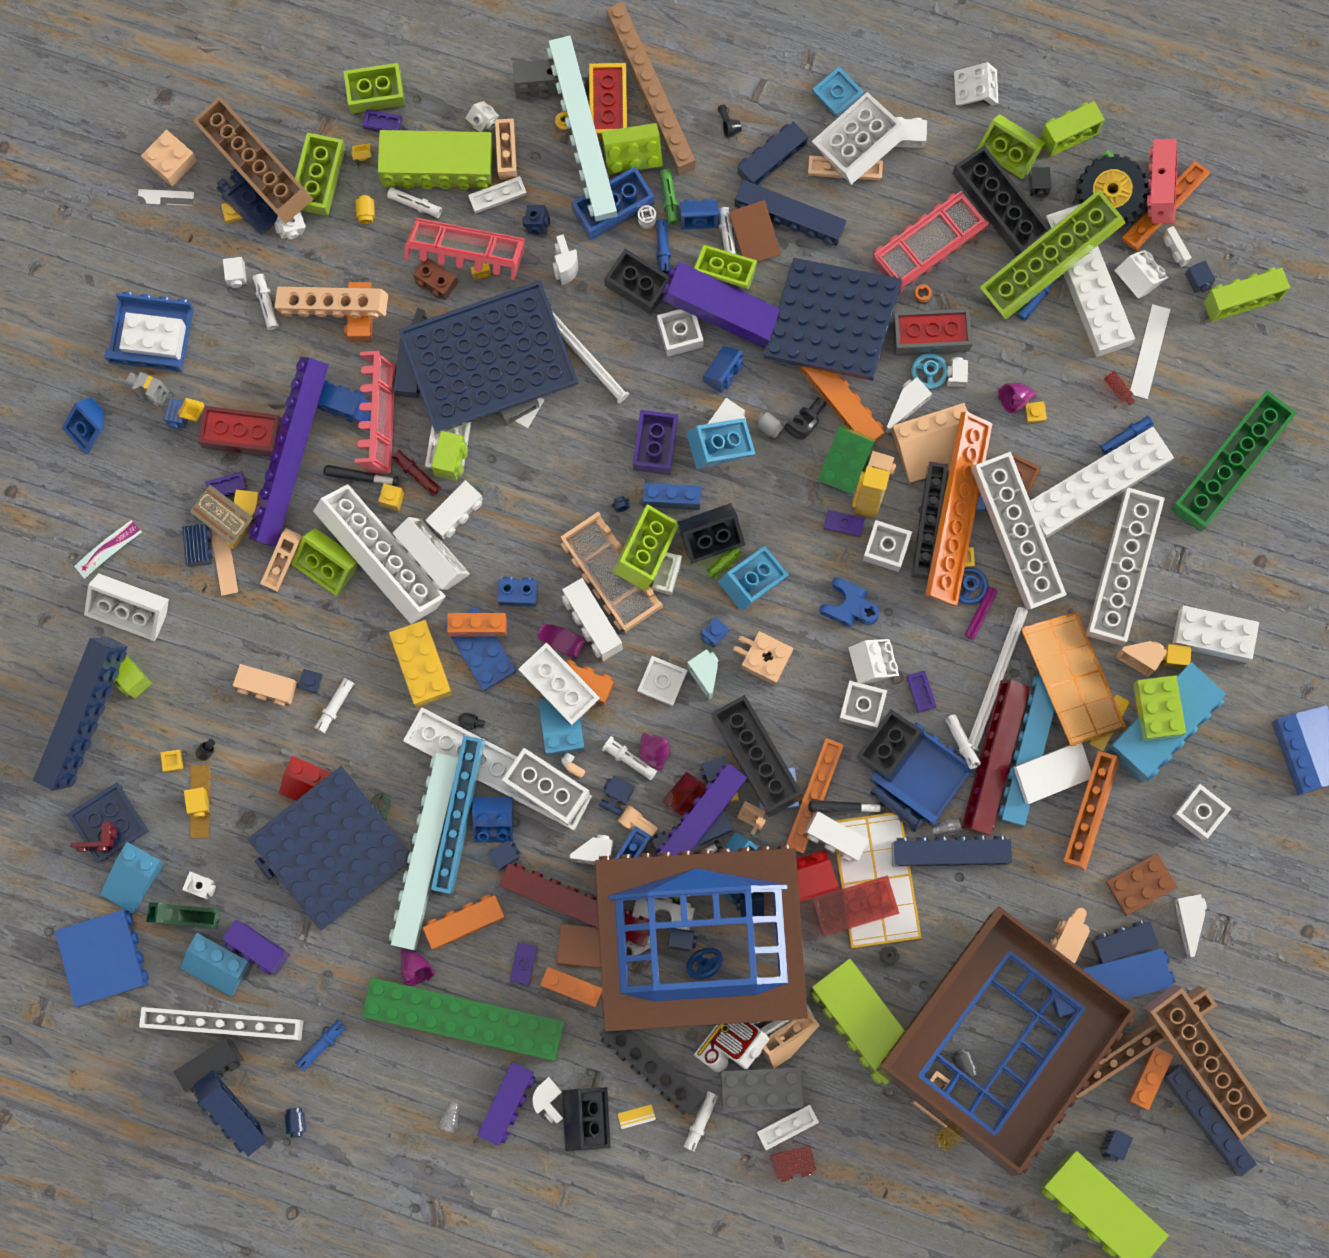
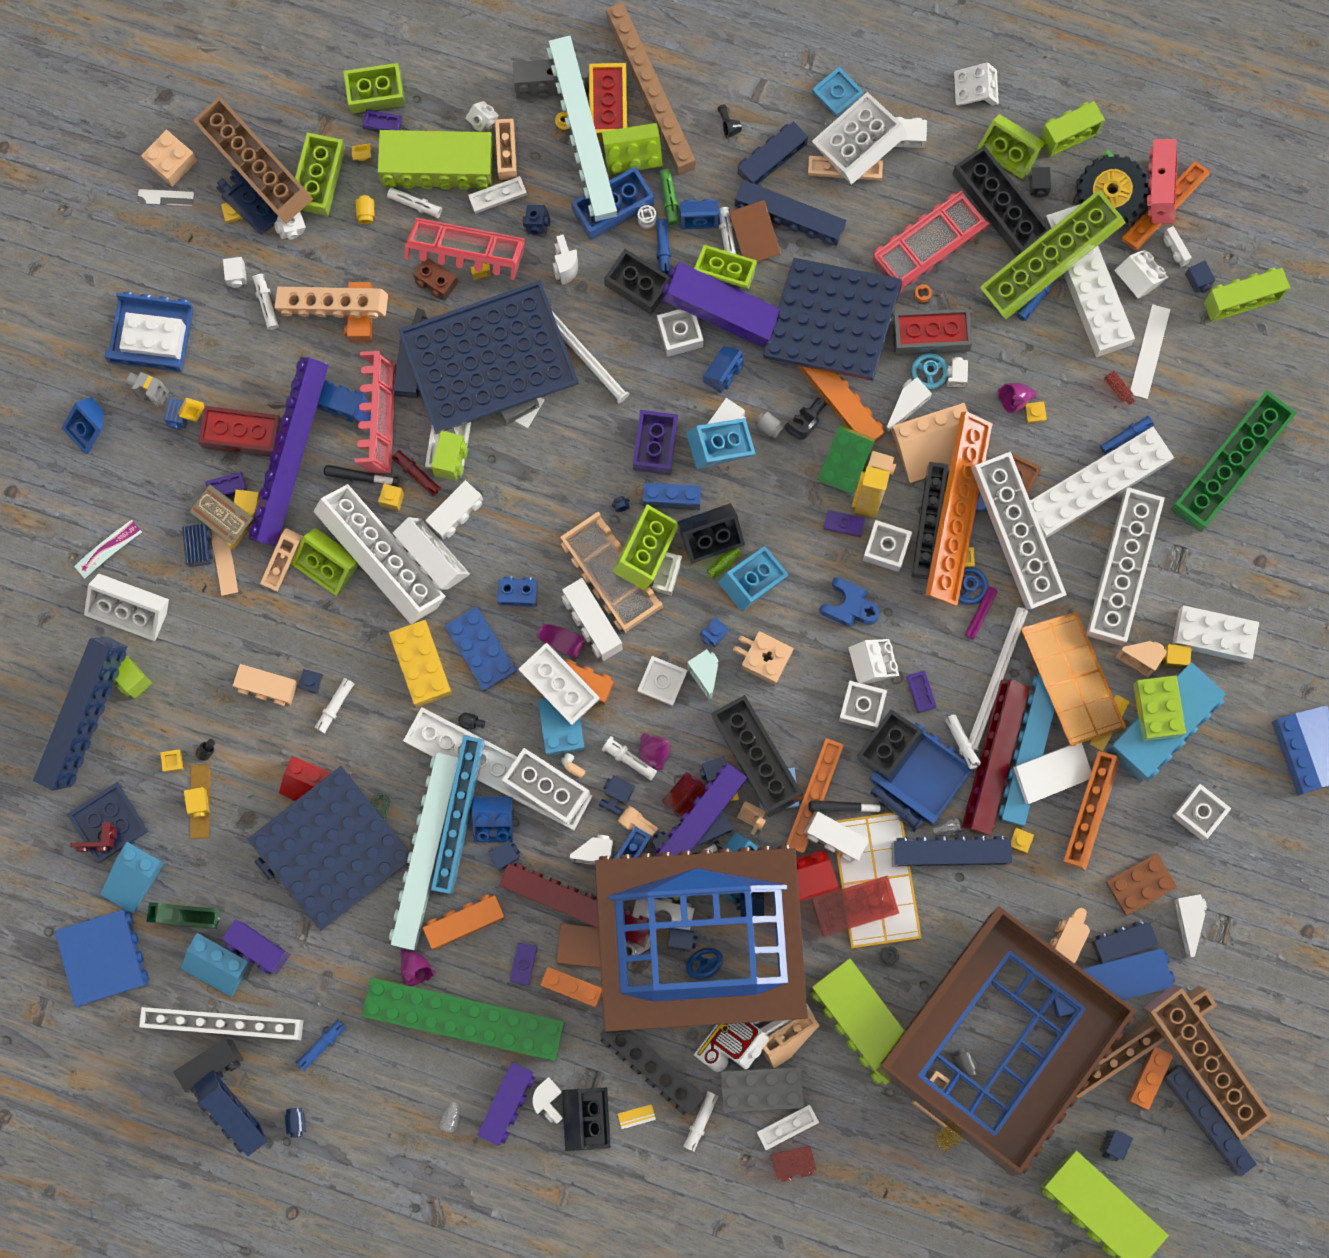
(191, 882): white brick -> none
(476, 624): orange brick -> none
(1021, 840): none -> yellow plate

